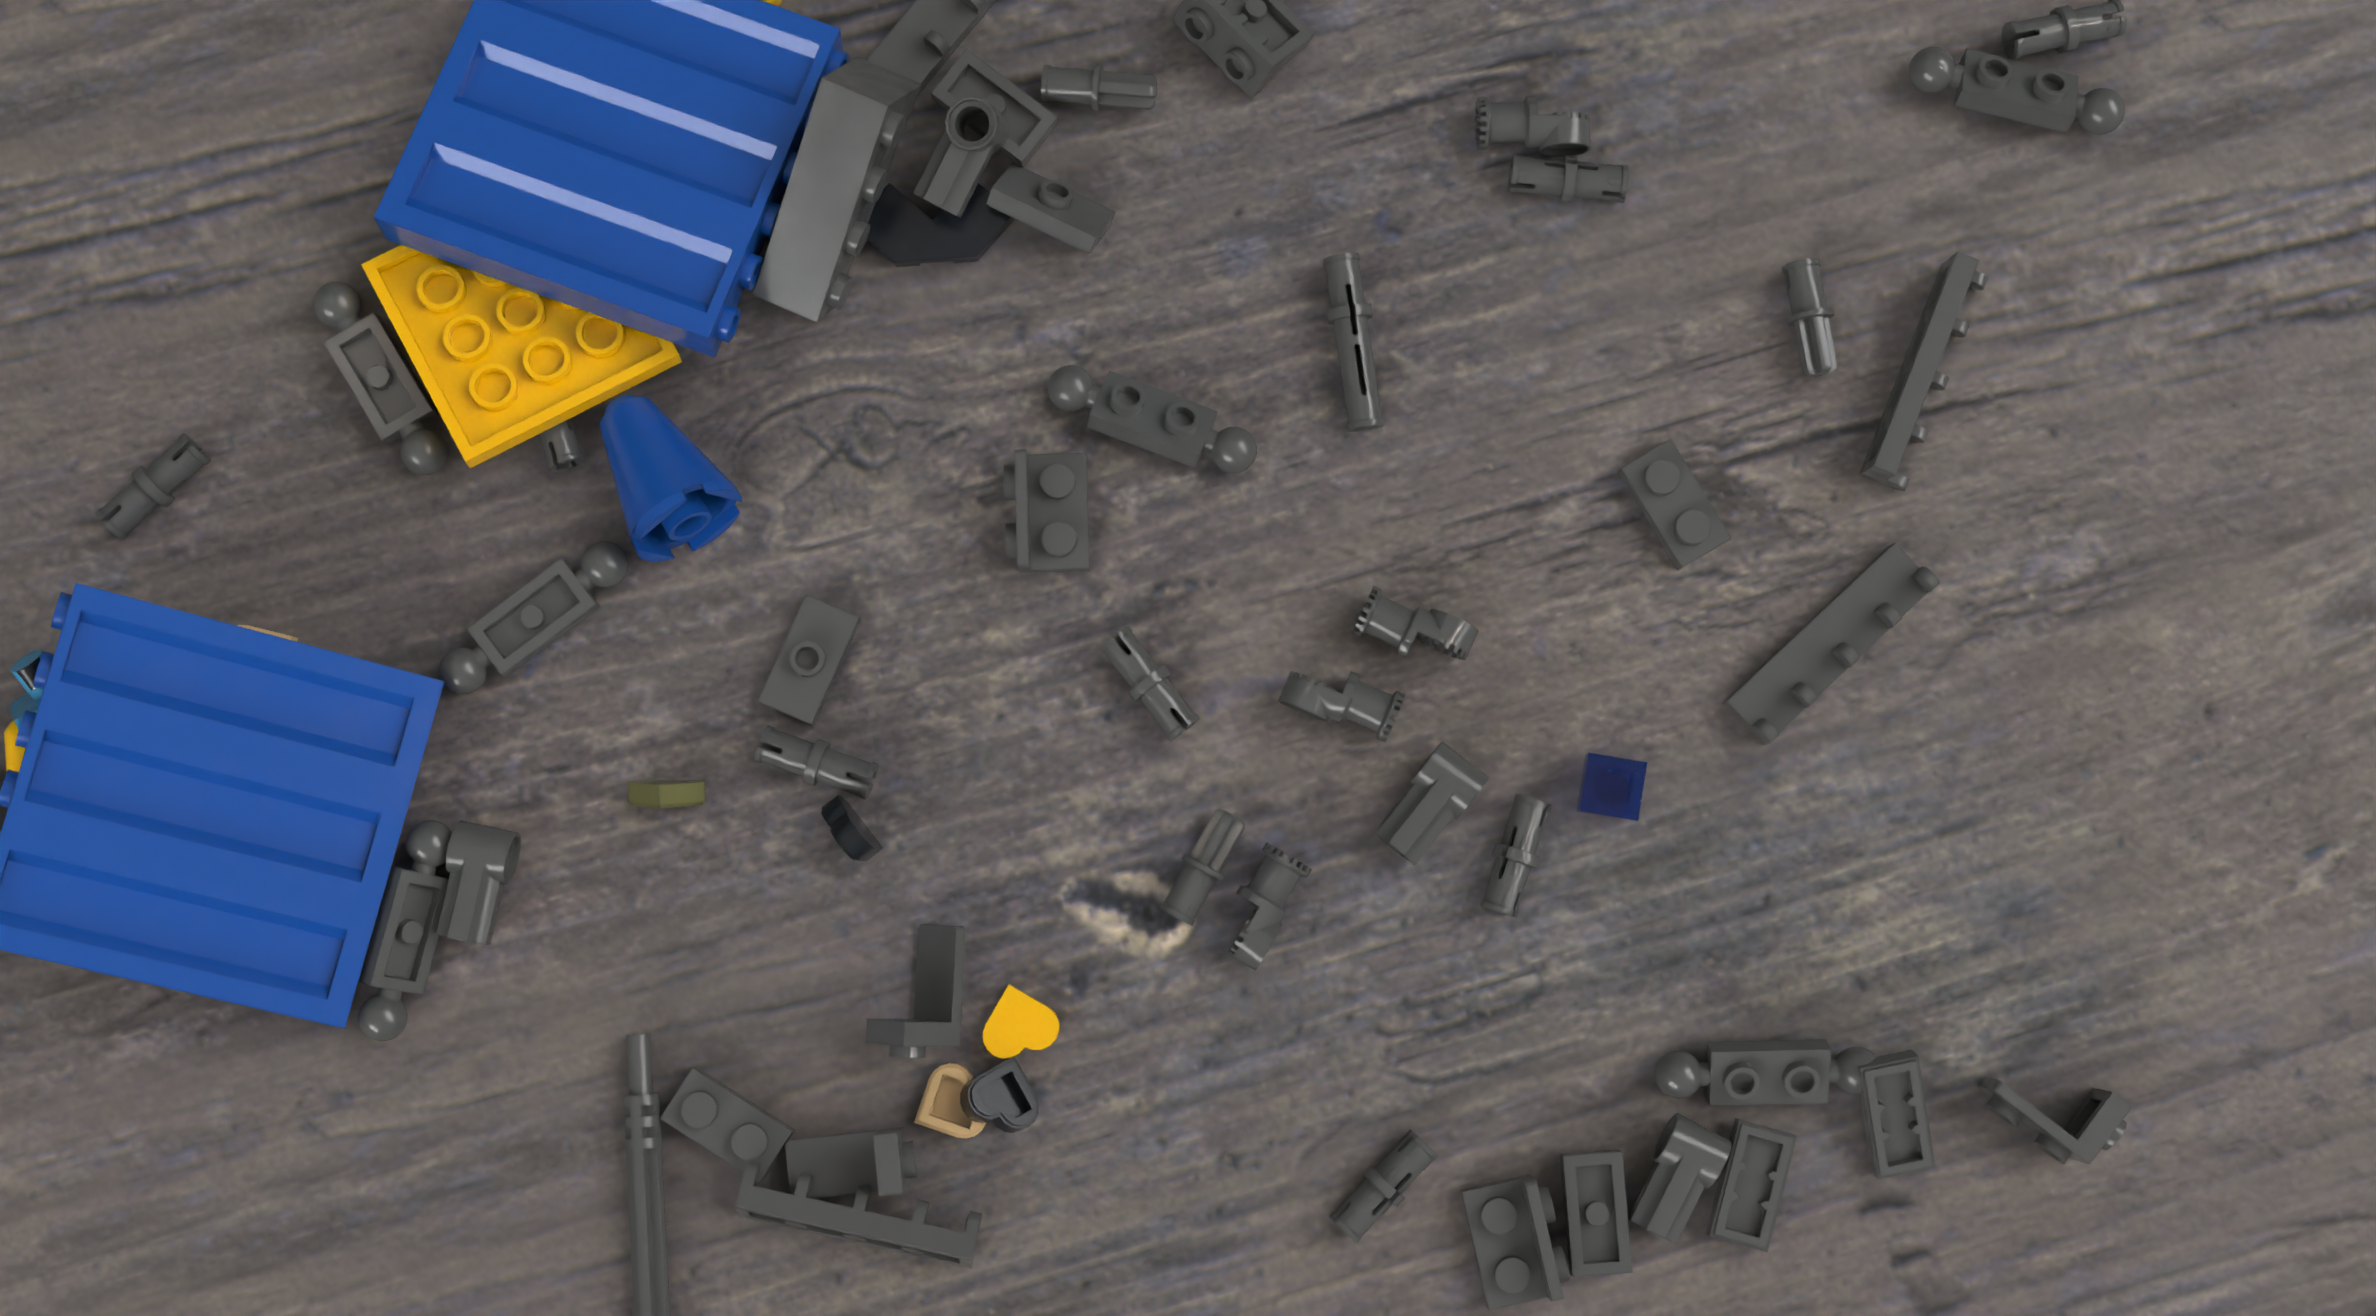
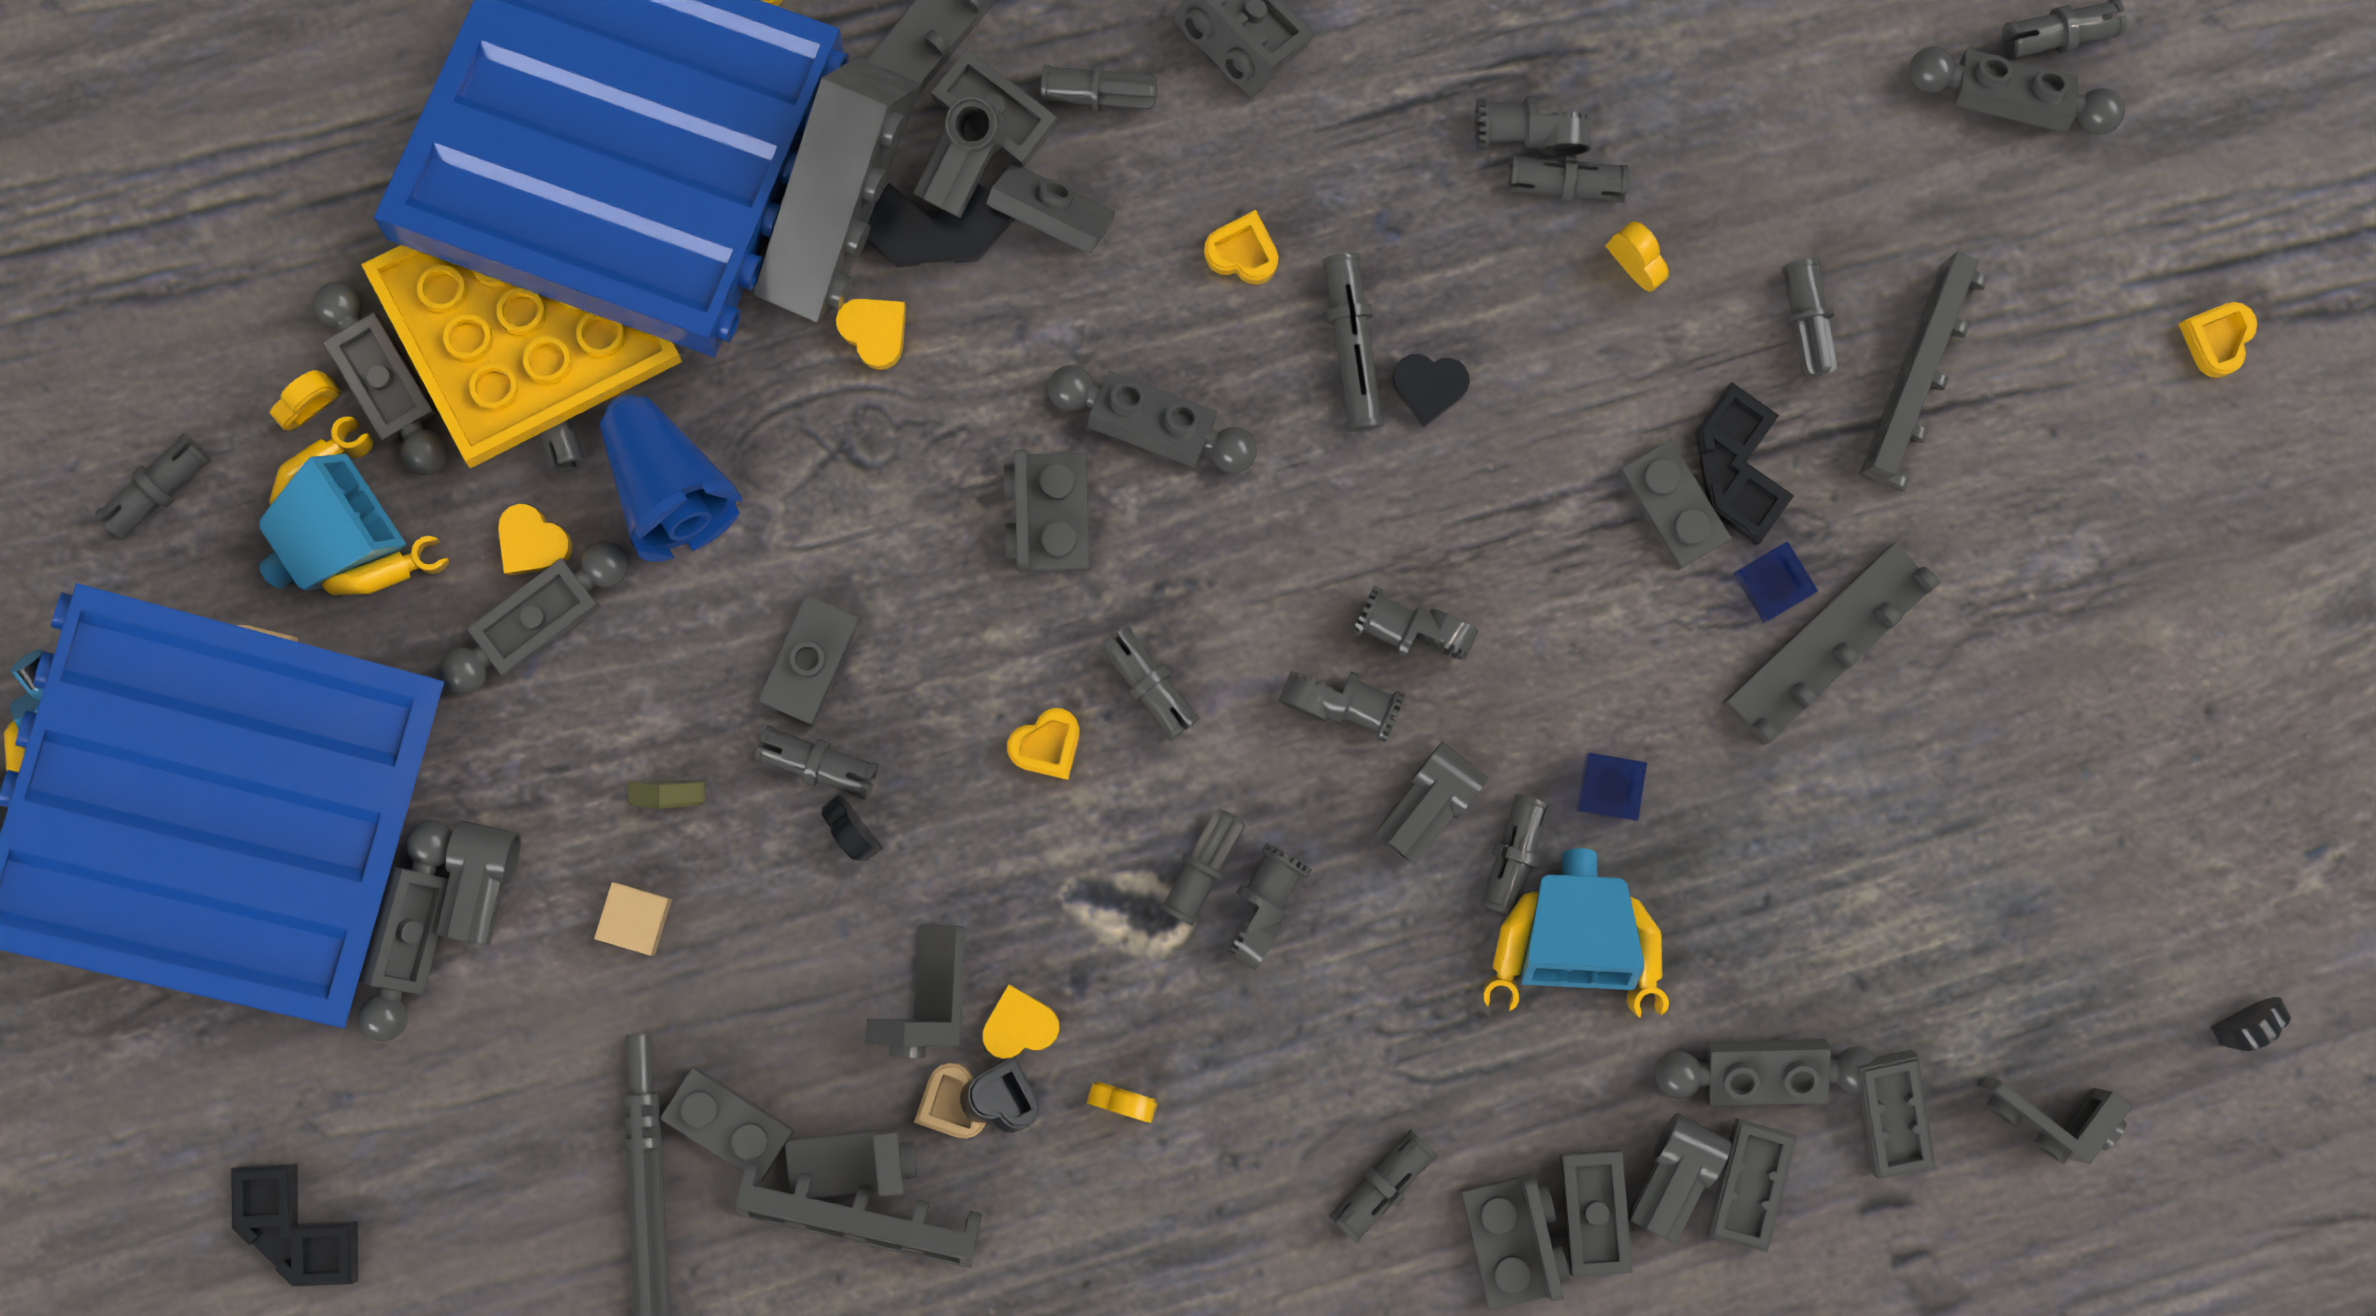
(268, 1218): none -> black tile
(304, 399): none -> yellow tile
(332, 527): none -> dark azure torso
(529, 541): none -> yellow tile
(633, 918): none -> tan tile
(875, 329): none -> yellow tile
(1047, 745): none -> yellow tile
(1122, 1101): none -> yellow tile
(1242, 249): none -> yellow tile
(1430, 386): none -> black tile
(1580, 935): none -> dark azure torso
(1639, 255): none -> yellow tile
(1734, 488): none -> black tile
(1775, 582): none -> clear blue plate
(2219, 337): none -> yellow tile
(2253, 1026): none -> black tile

